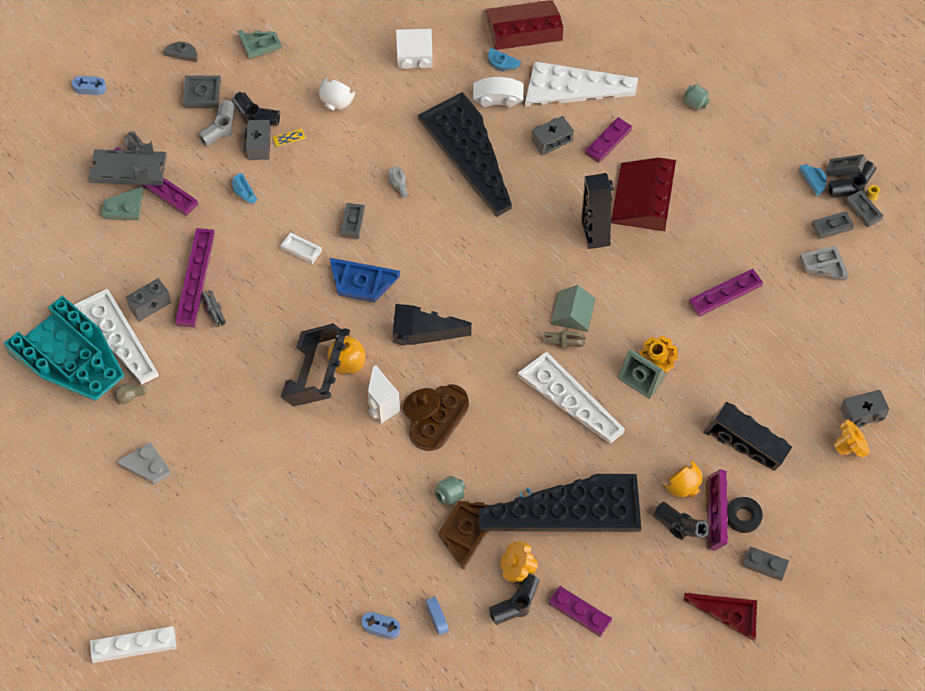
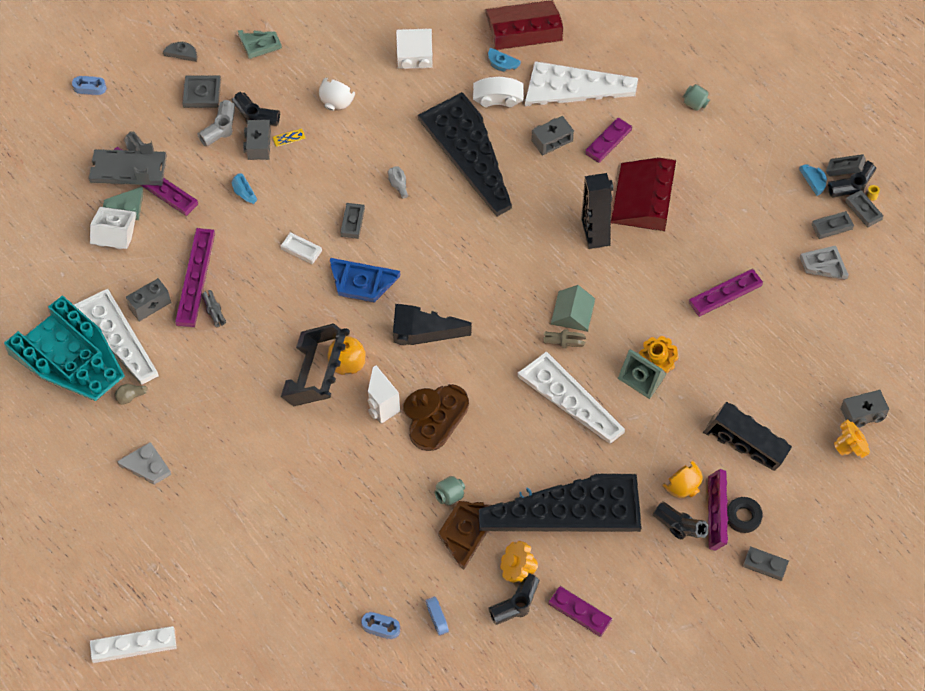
(112, 228): none -> white slope
(733, 612): dark red wing -> none

